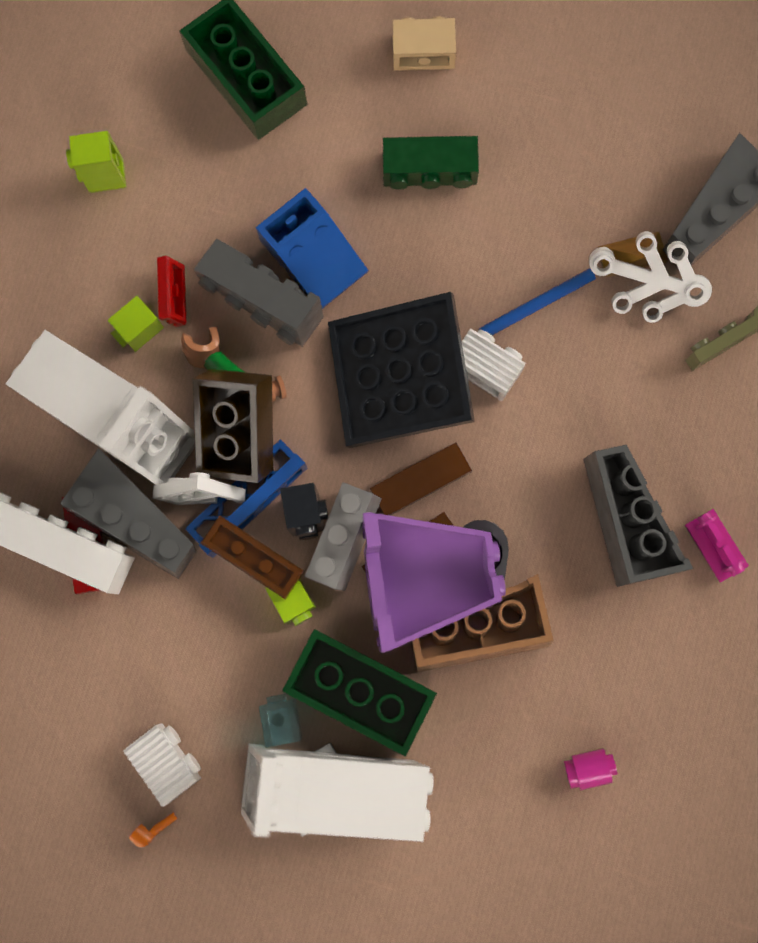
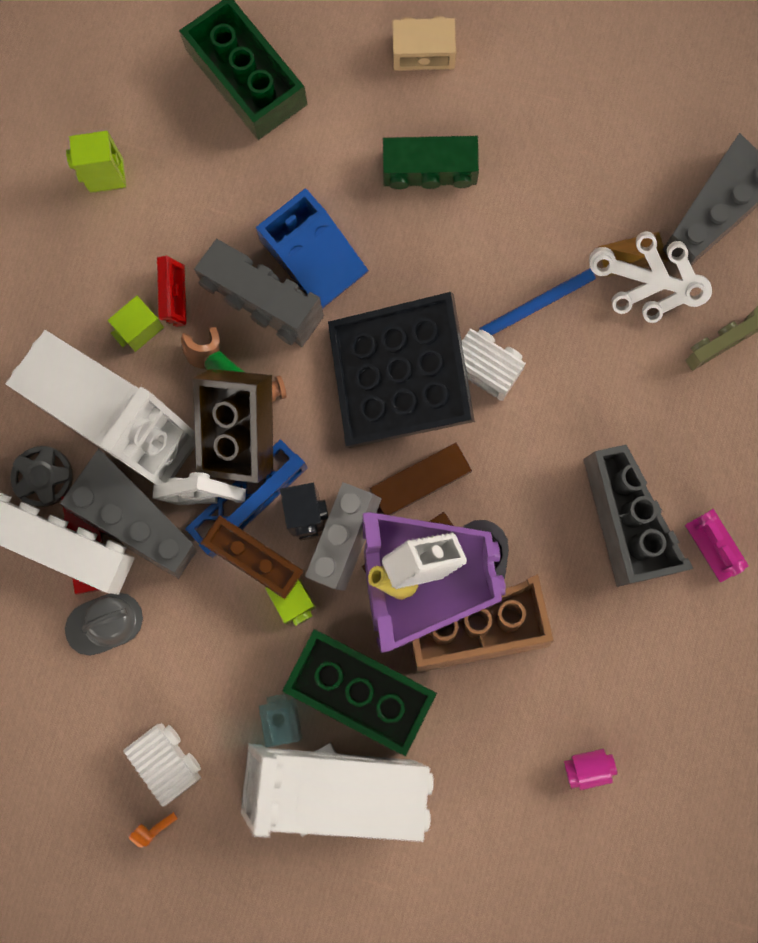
(41, 476): none -> dark grey wheel
(103, 623): none -> dark grey piece
(379, 579): none -> light yellow cone
(424, 560): none -> white brick

